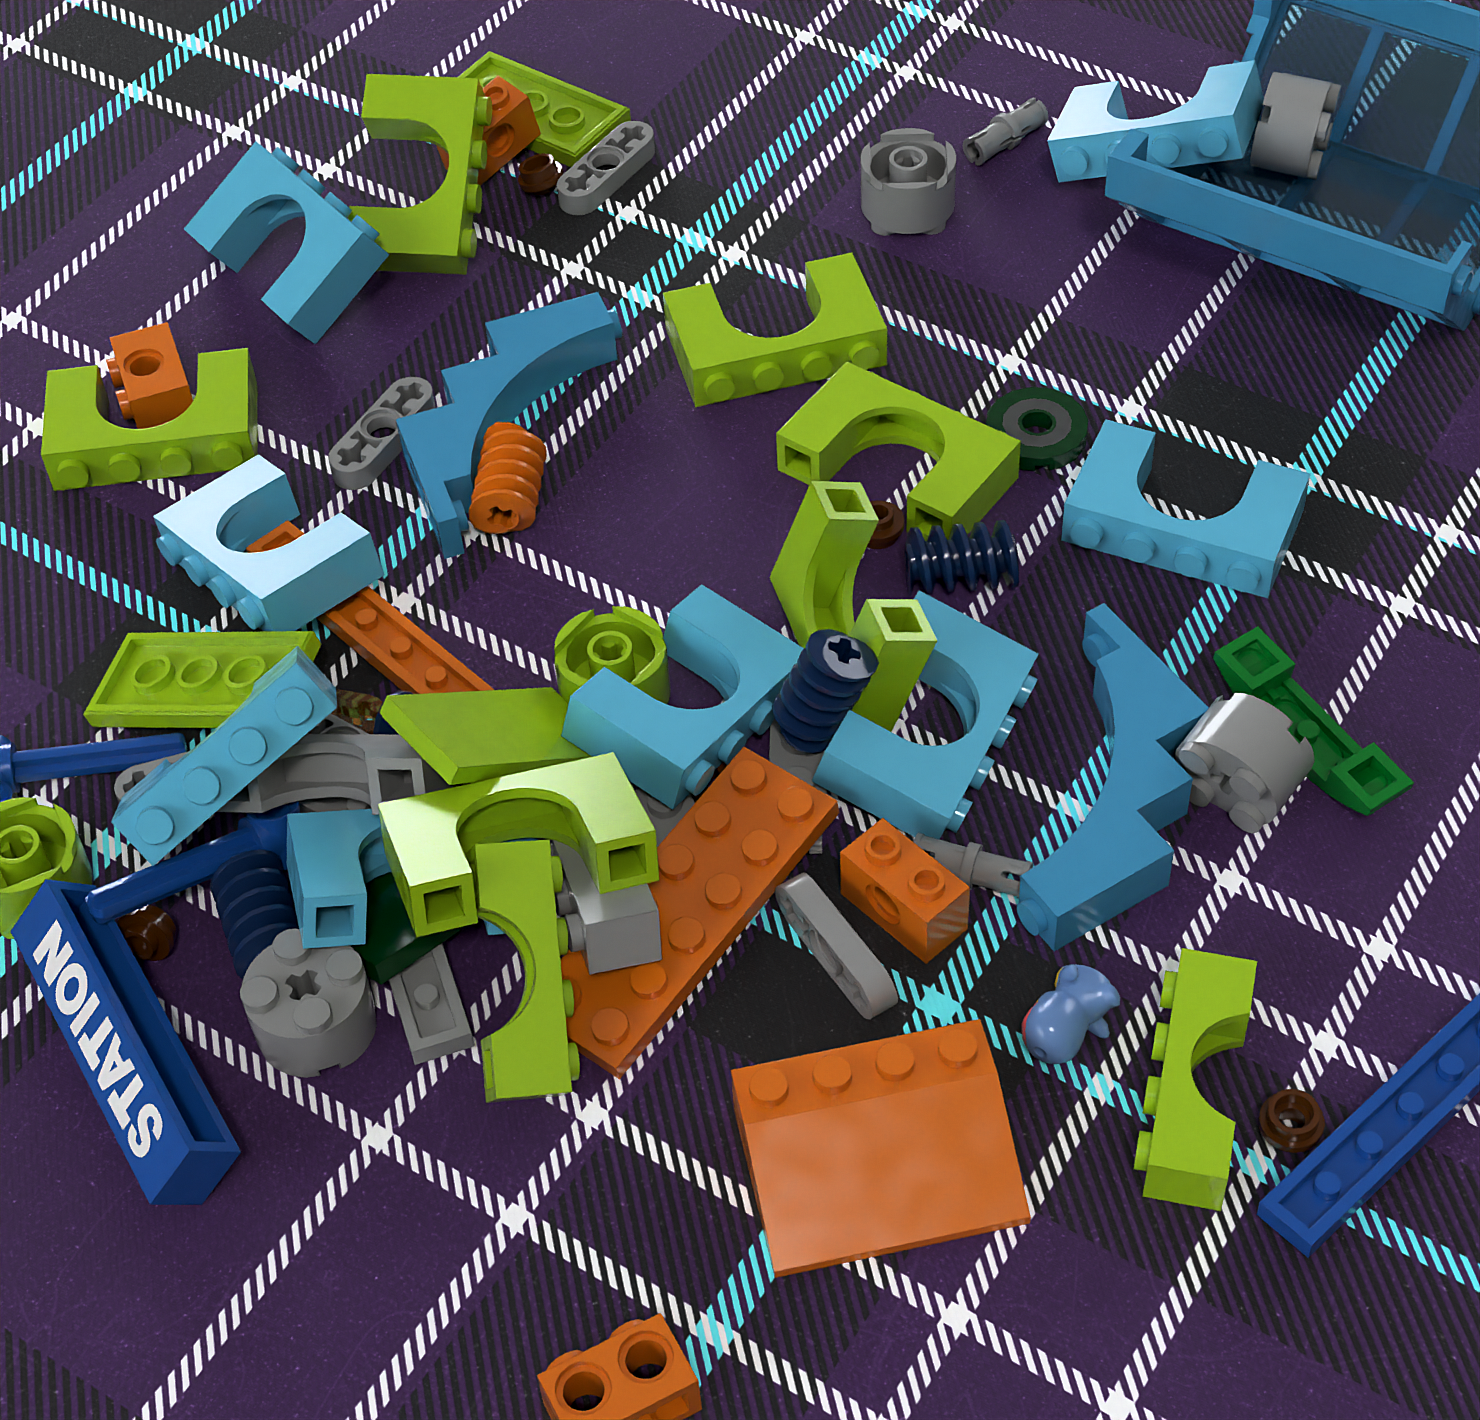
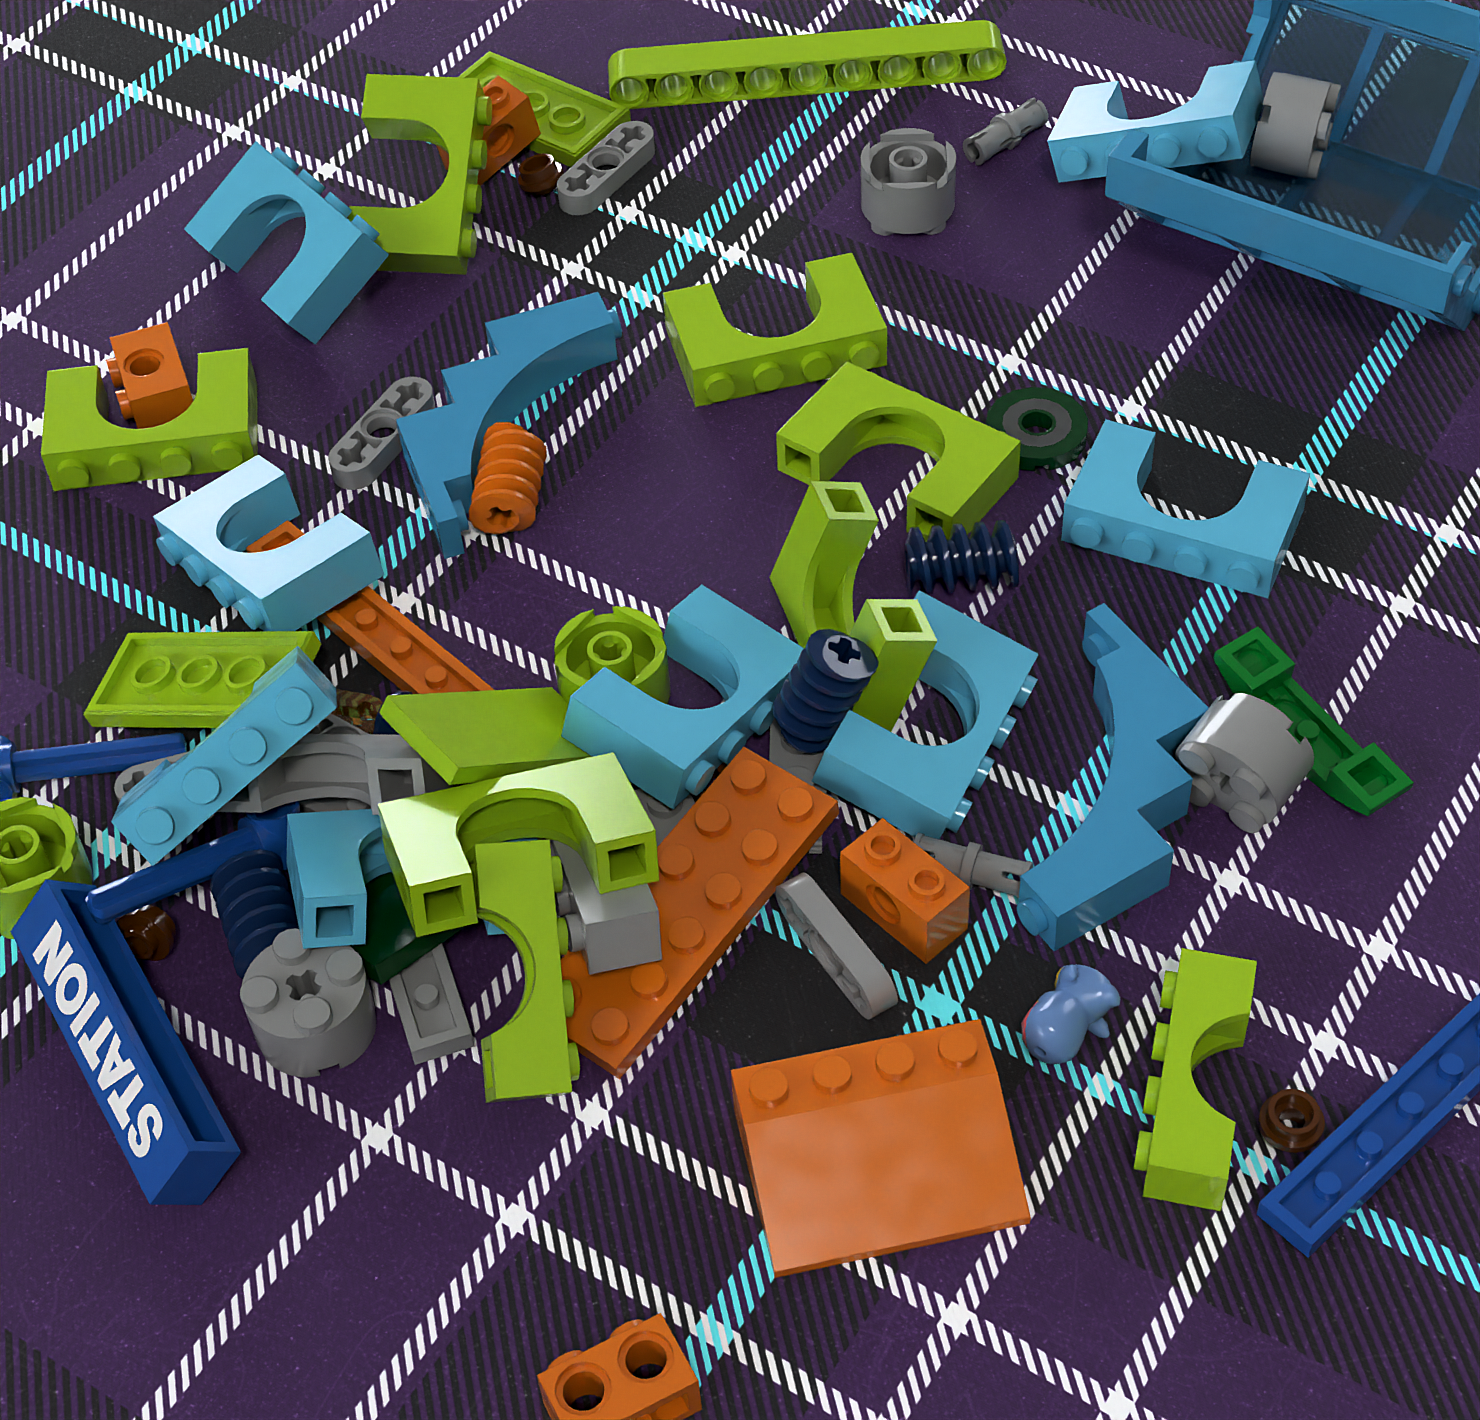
(806, 64): none -> lime beam
(889, 525): reddish brown plate -> none

